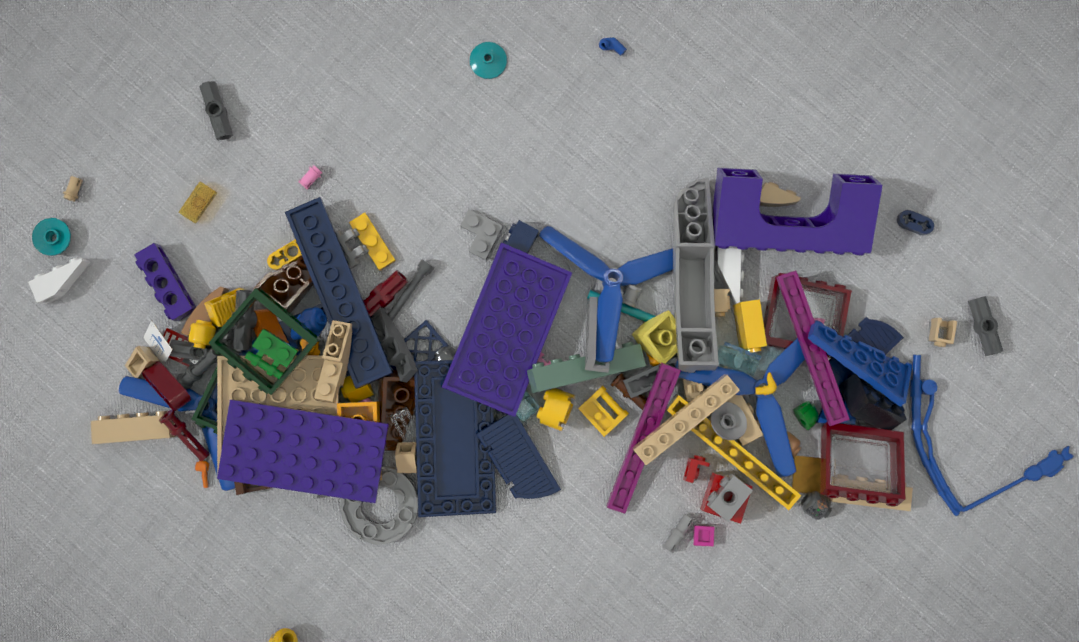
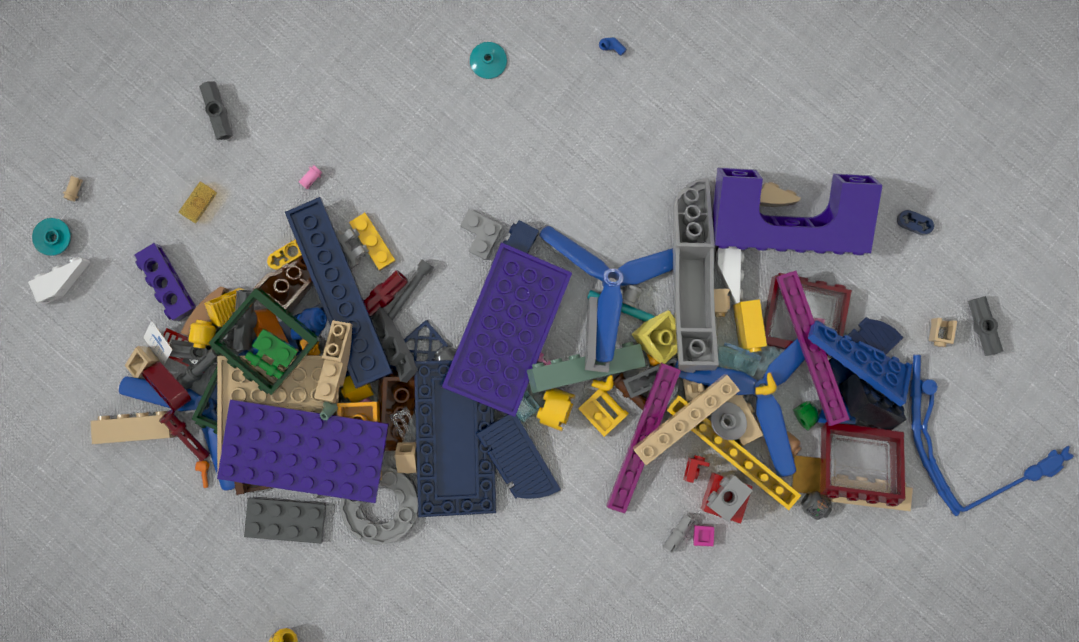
(285, 520): none -> dark grey plate
(328, 410): none -> sand green arm
(602, 385): none -> yellow animal

